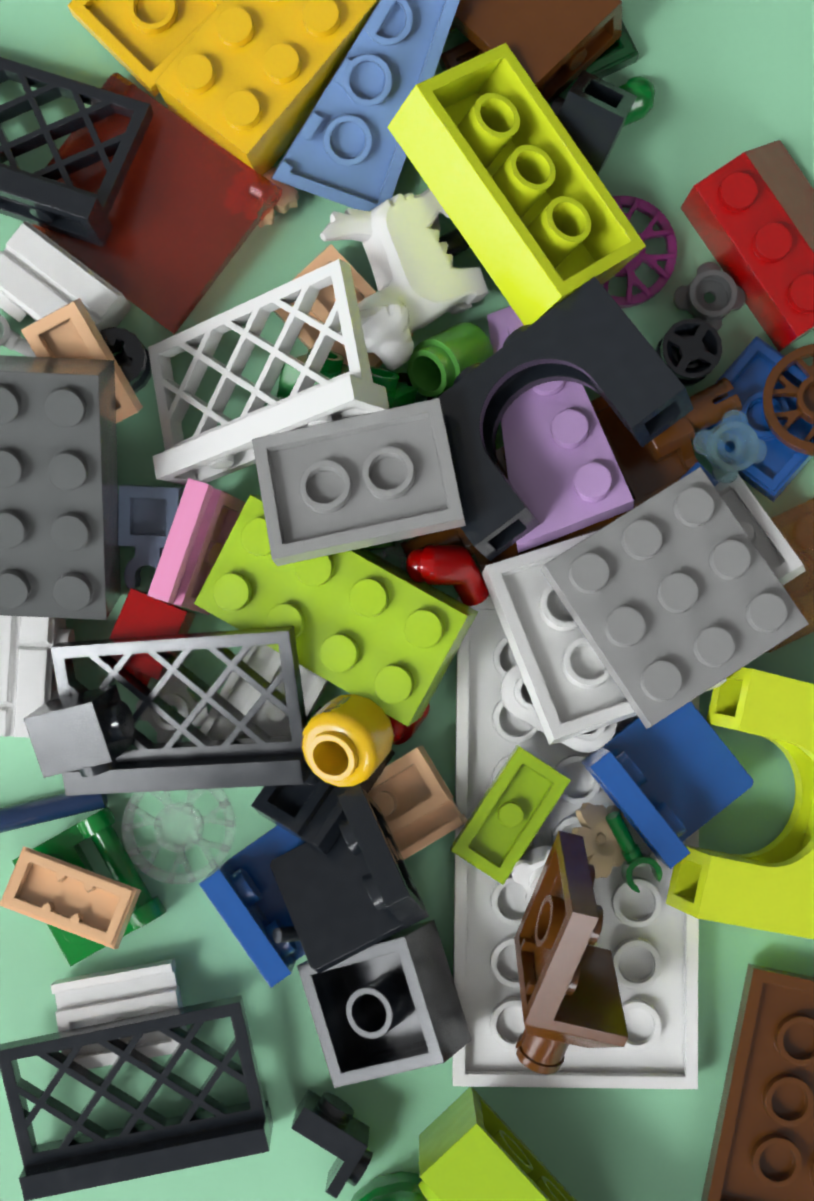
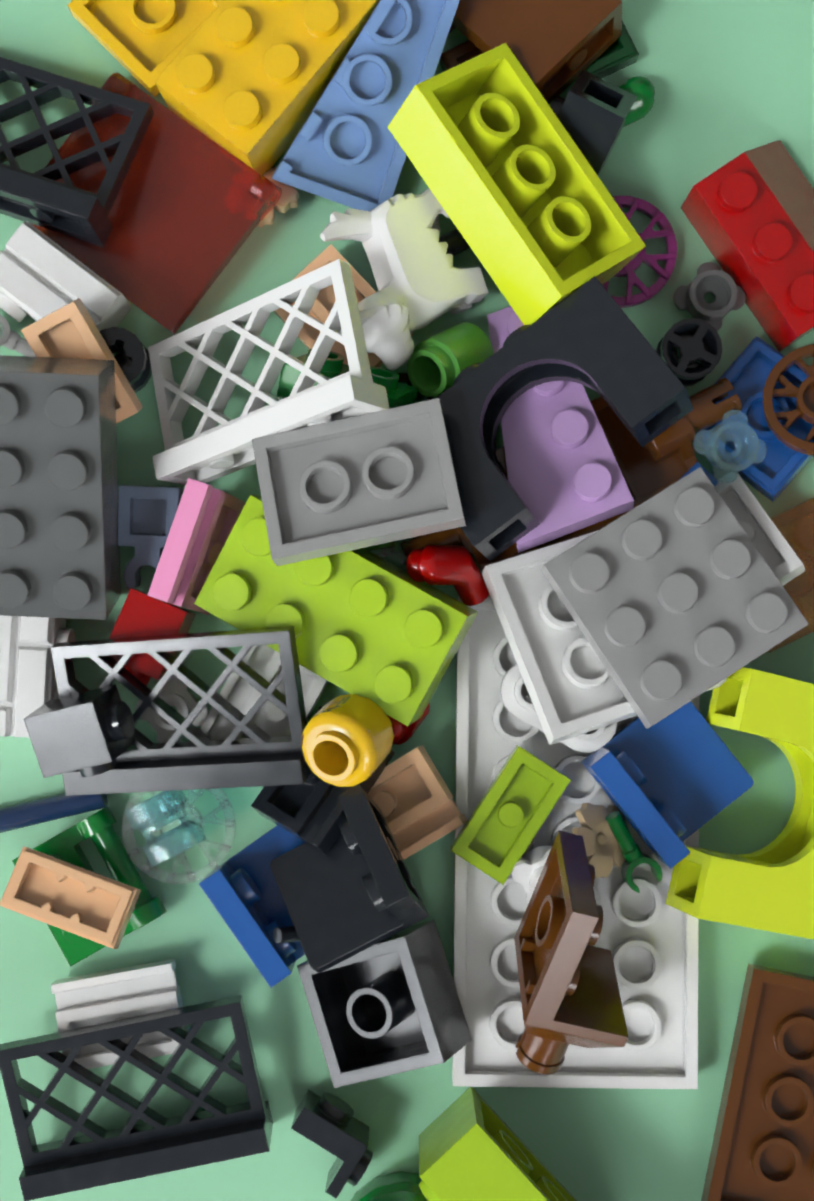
(159, 812): none -> clear light blue wheel

